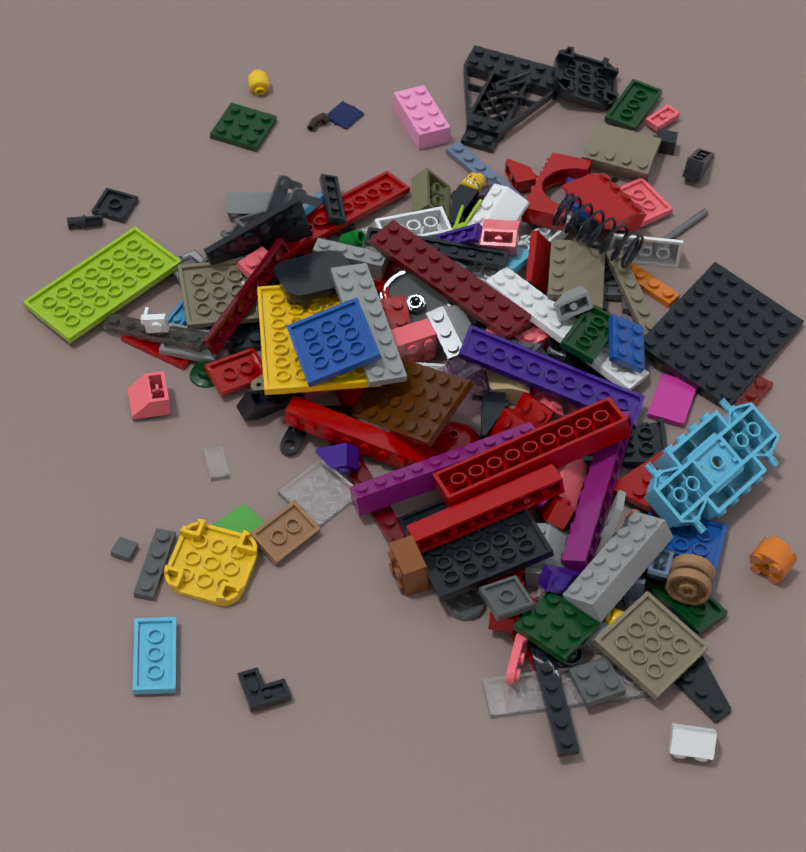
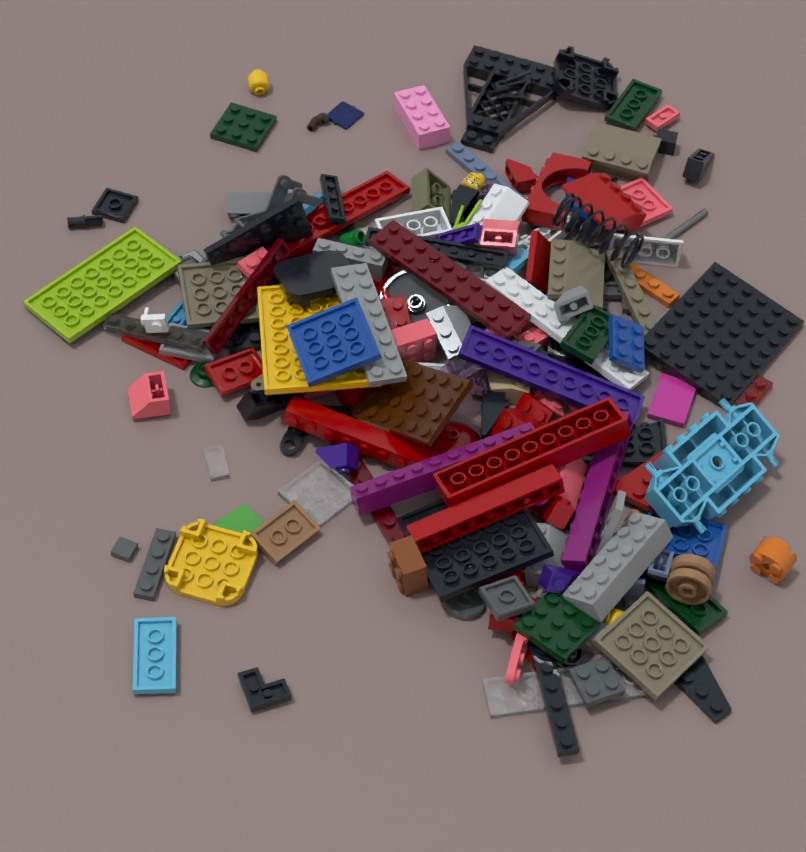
(692, 742): white brick -> none

